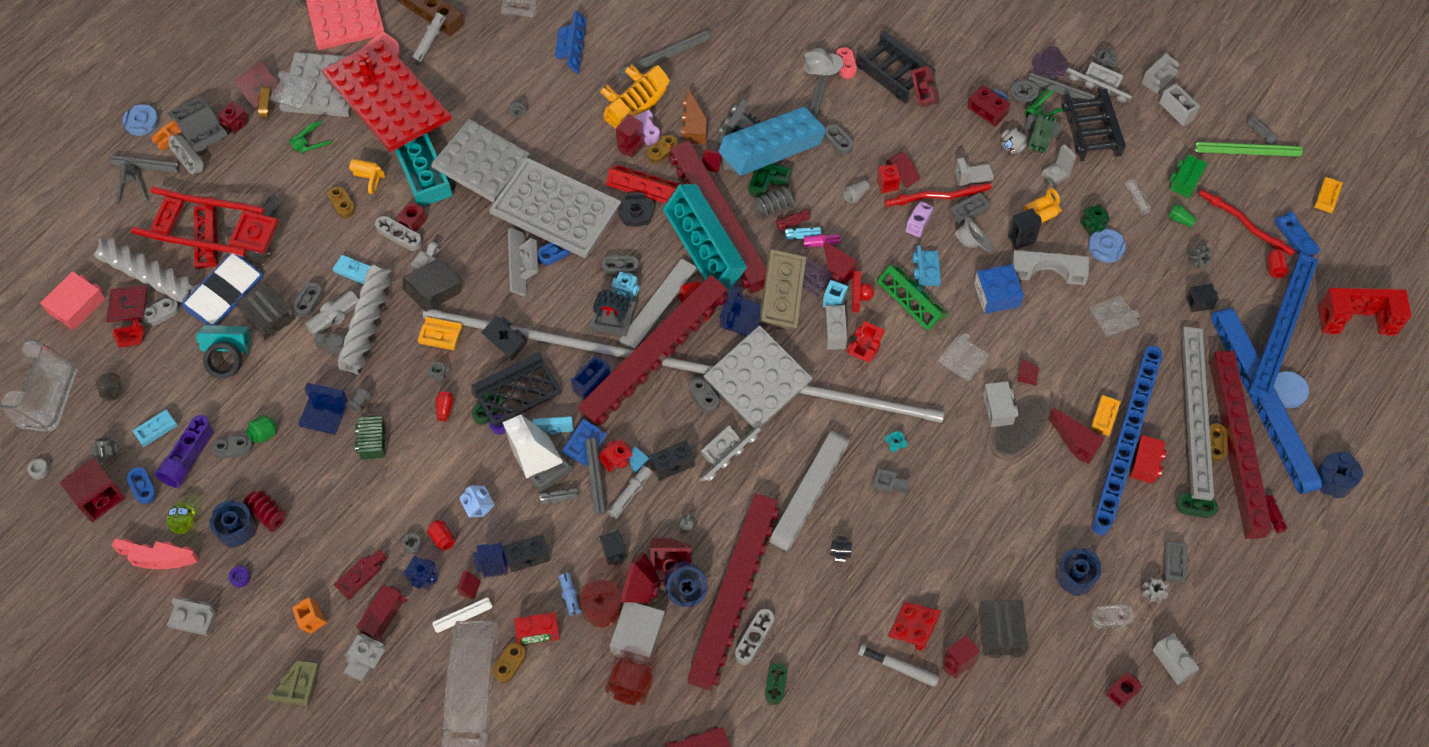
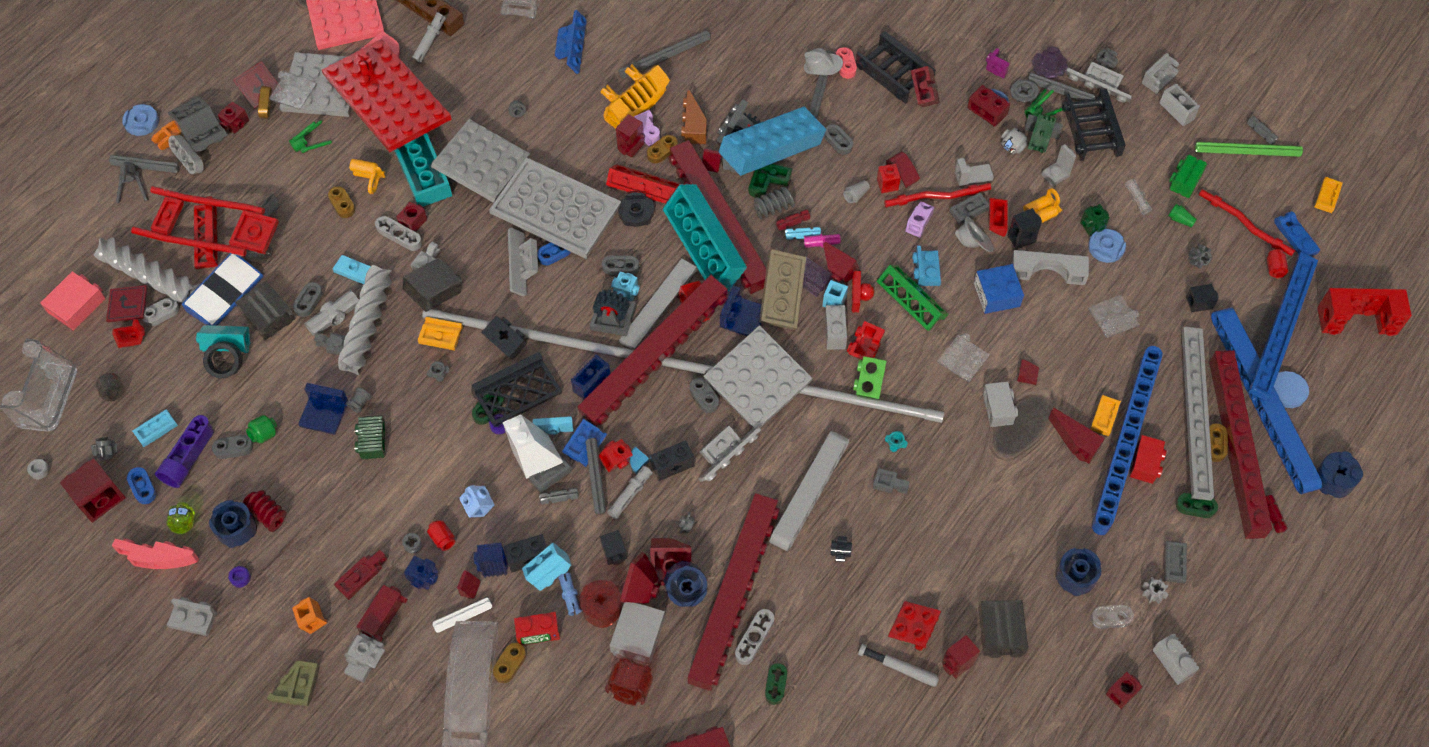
(444, 404): red cone -> none
(547, 566): none -> medium azure brick
(875, 378): none -> bright green brick
(997, 65): none -> magenta bracket
(998, 216): none -> red slope

